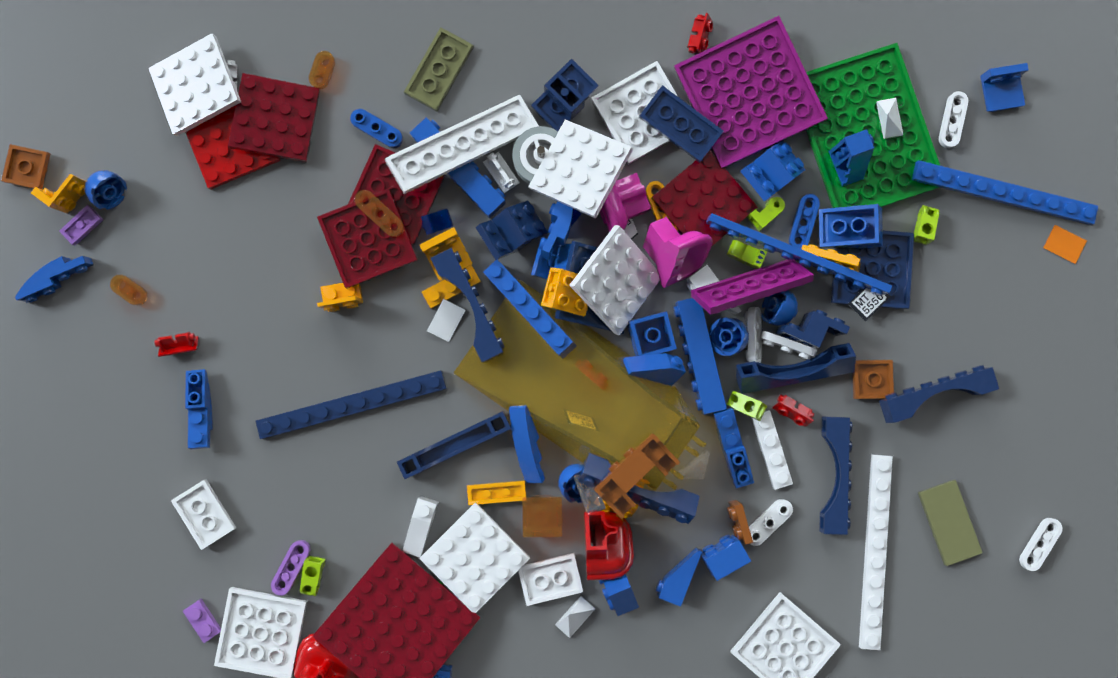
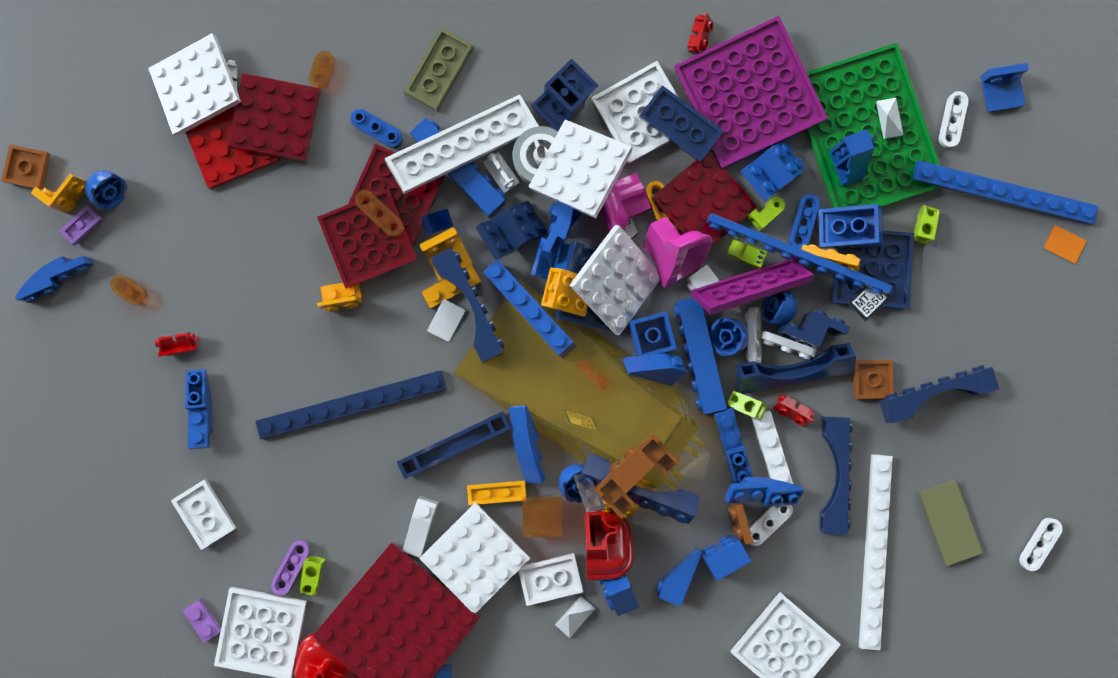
(768, 491): none -> blue slope

